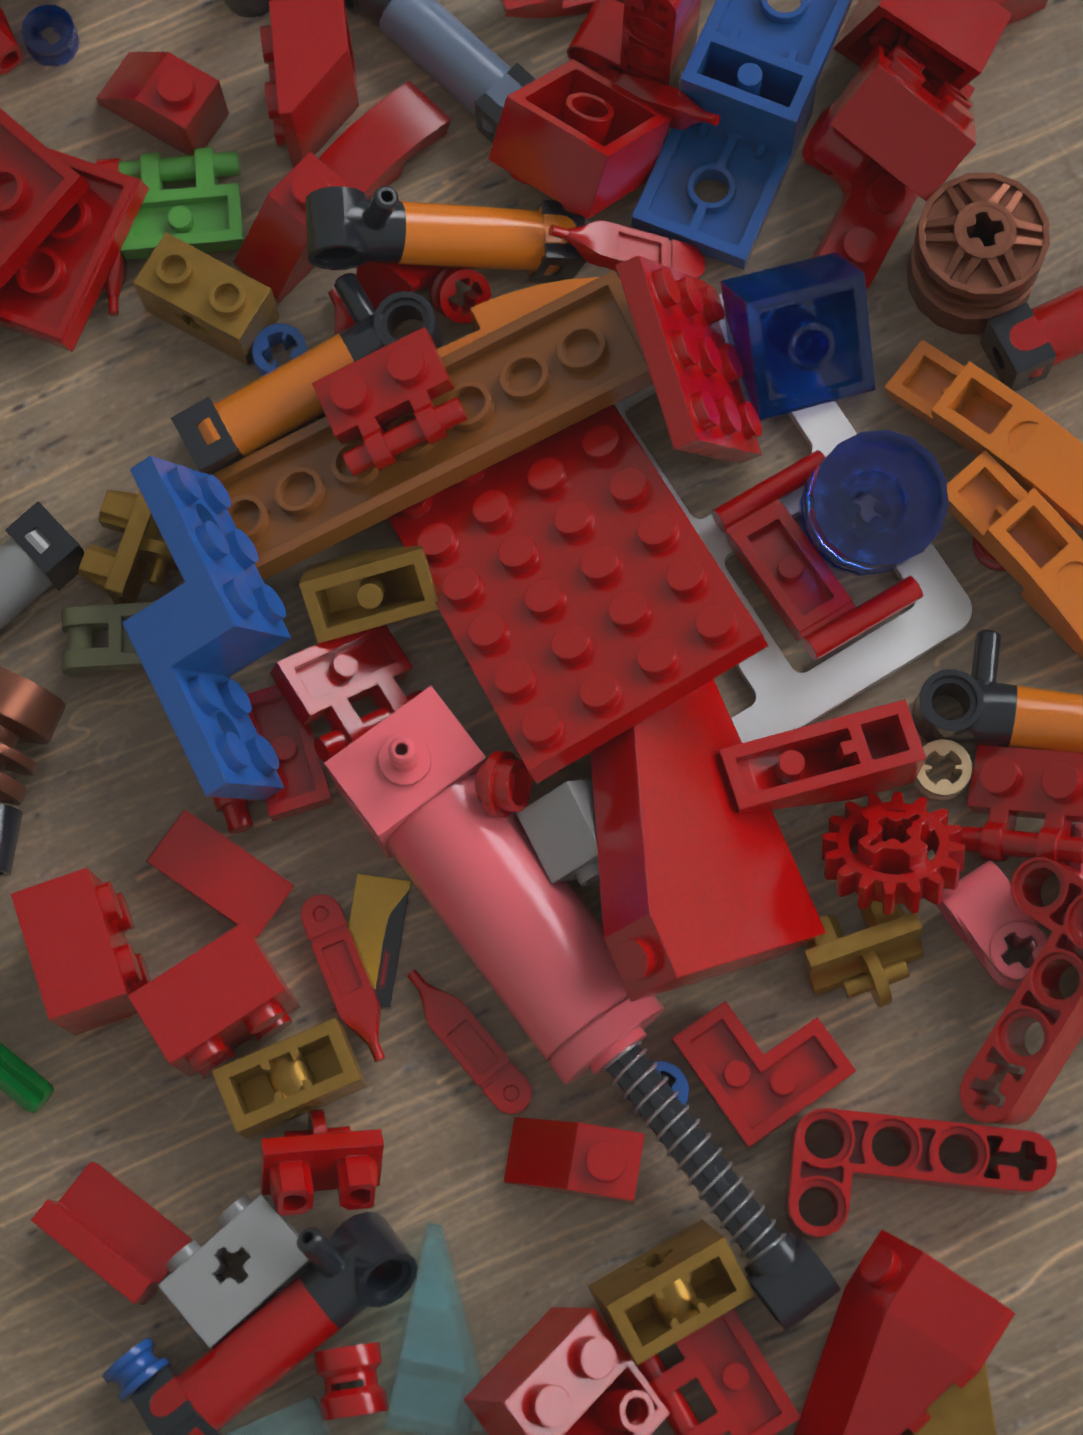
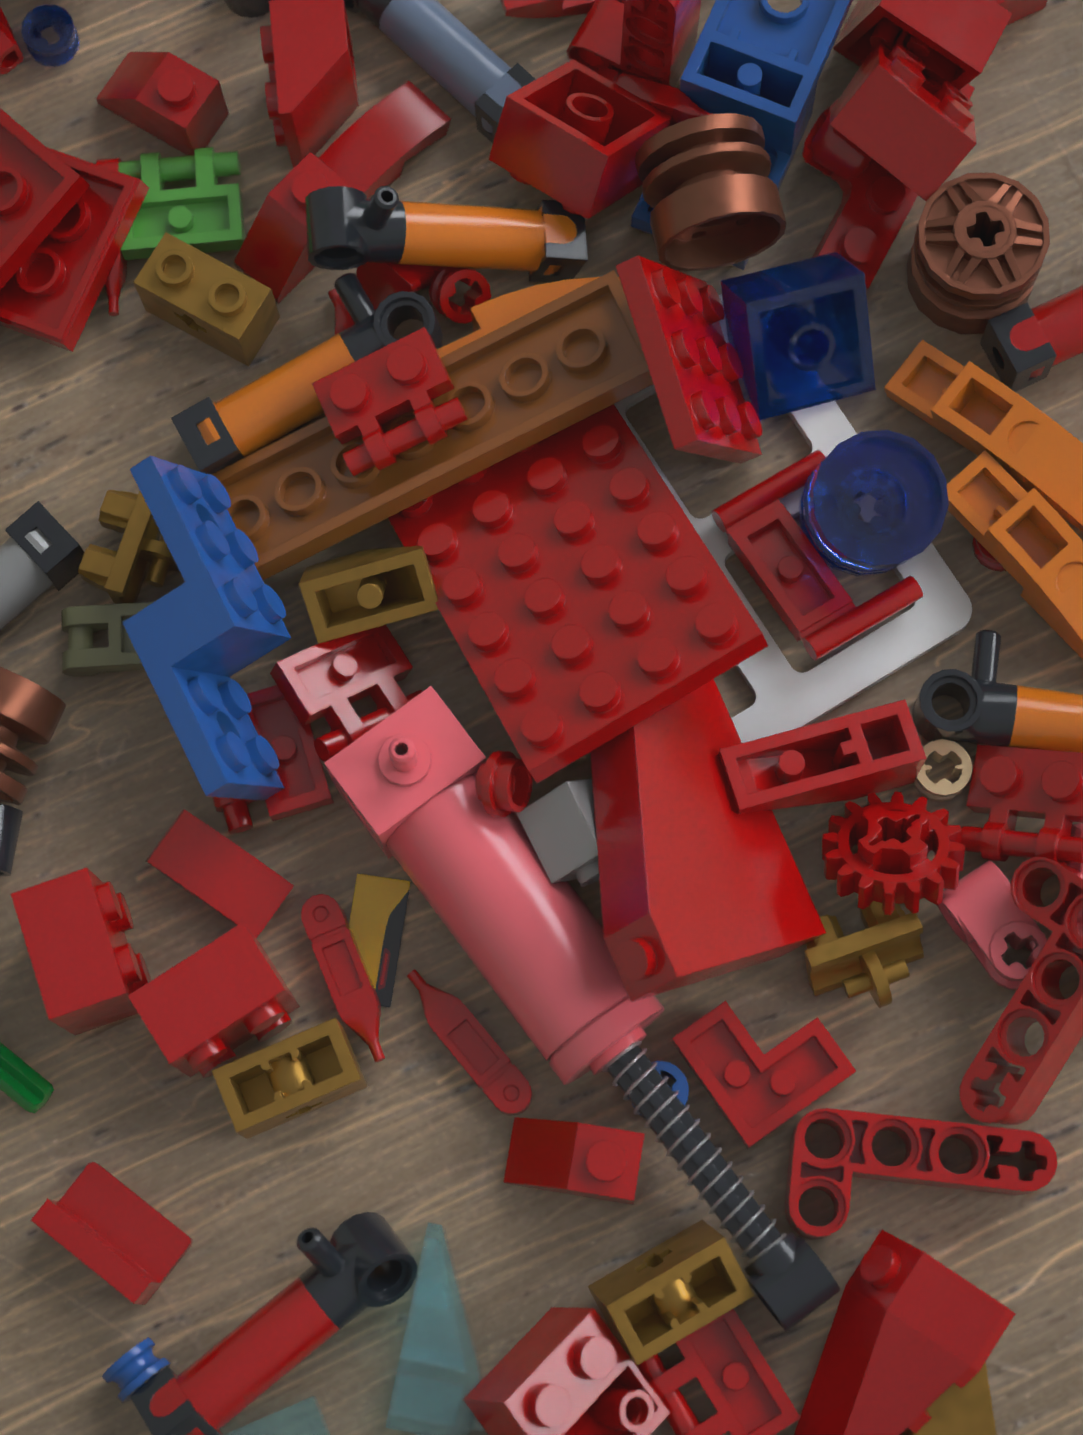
(221, 1305): light grey brick -> none
(272, 336): blue bush -> none
(321, 1161): red hips -> none
(348, 1365): red wheel -> none
(610, 244): red piece -> none
(710, 192): none -> copper wheel

